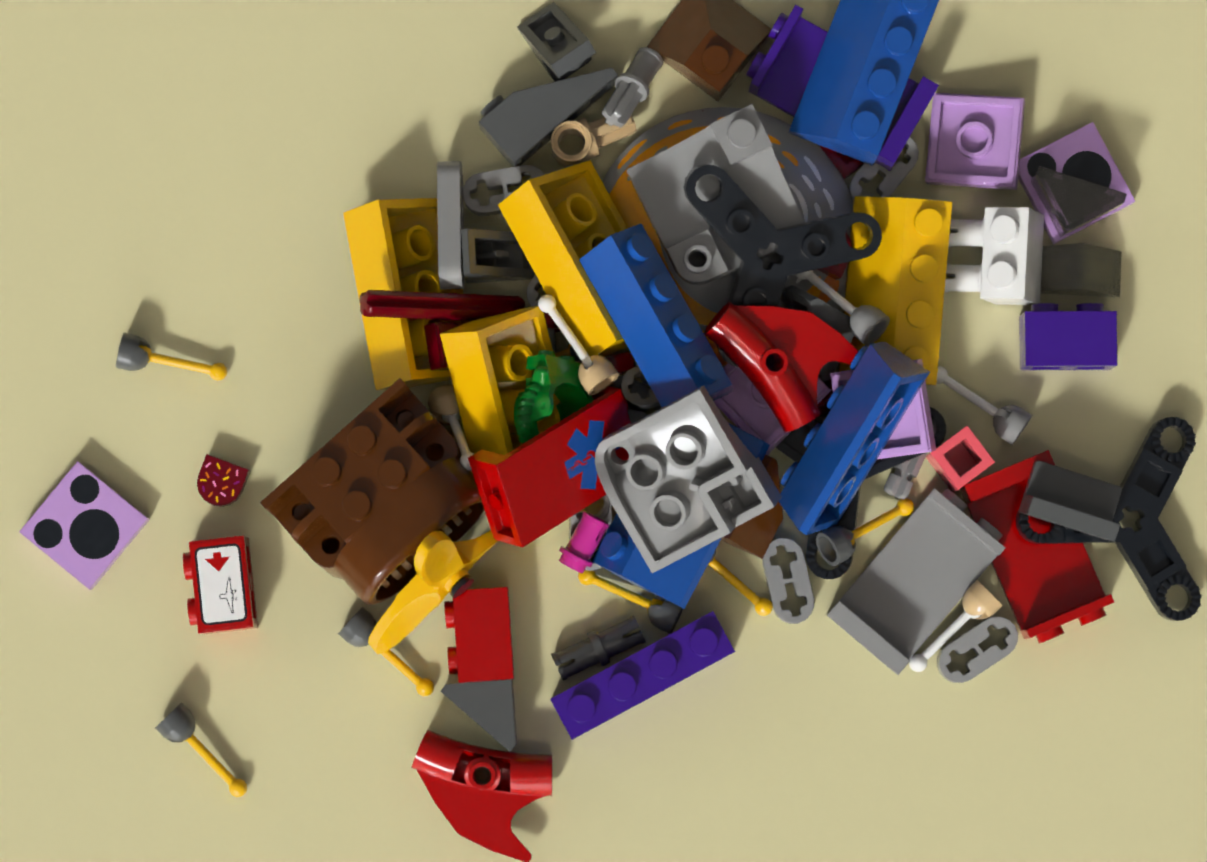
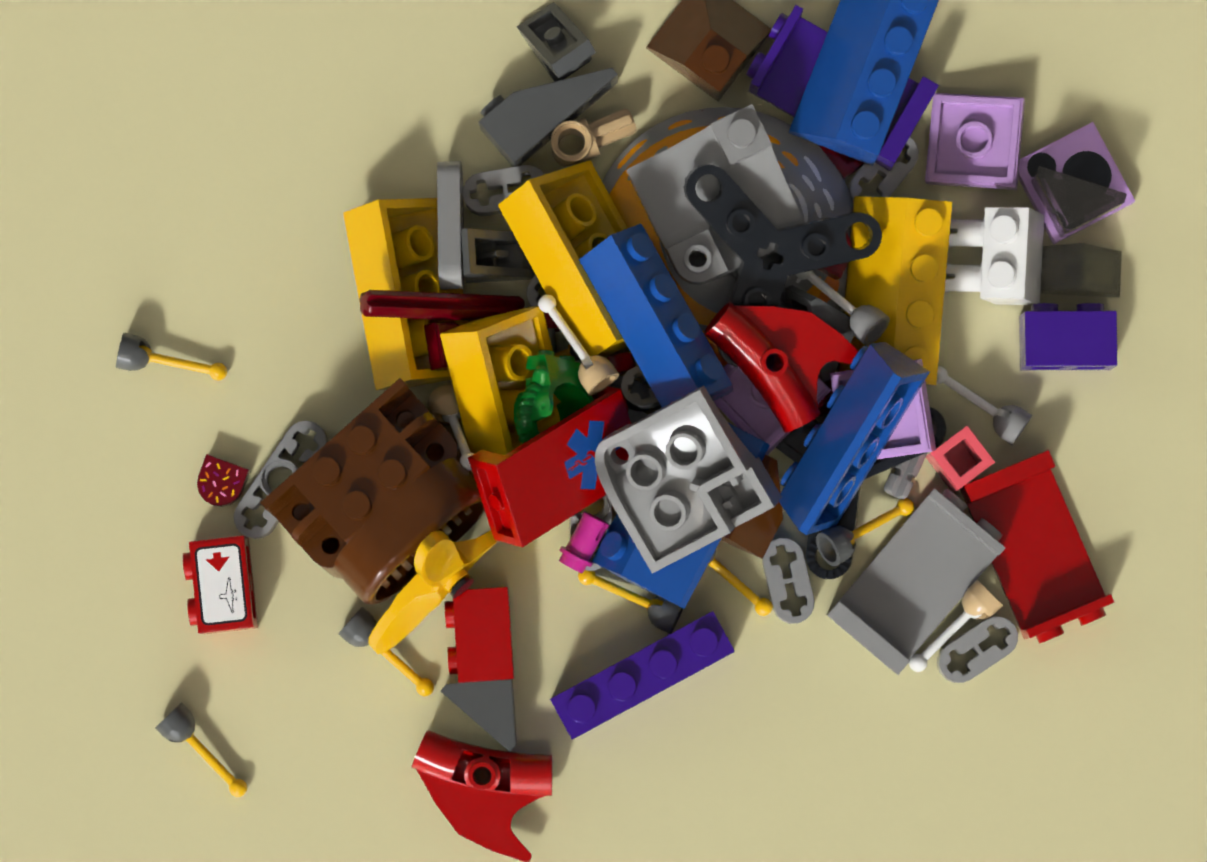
(84, 525): lavender tile -> none
(251, 501): none -> light grey beam
(598, 648): dark grey pin -> none
(632, 87): light grey axle -> none
(1071, 500): dark grey panel -> none
(1148, 548): black piece -> none

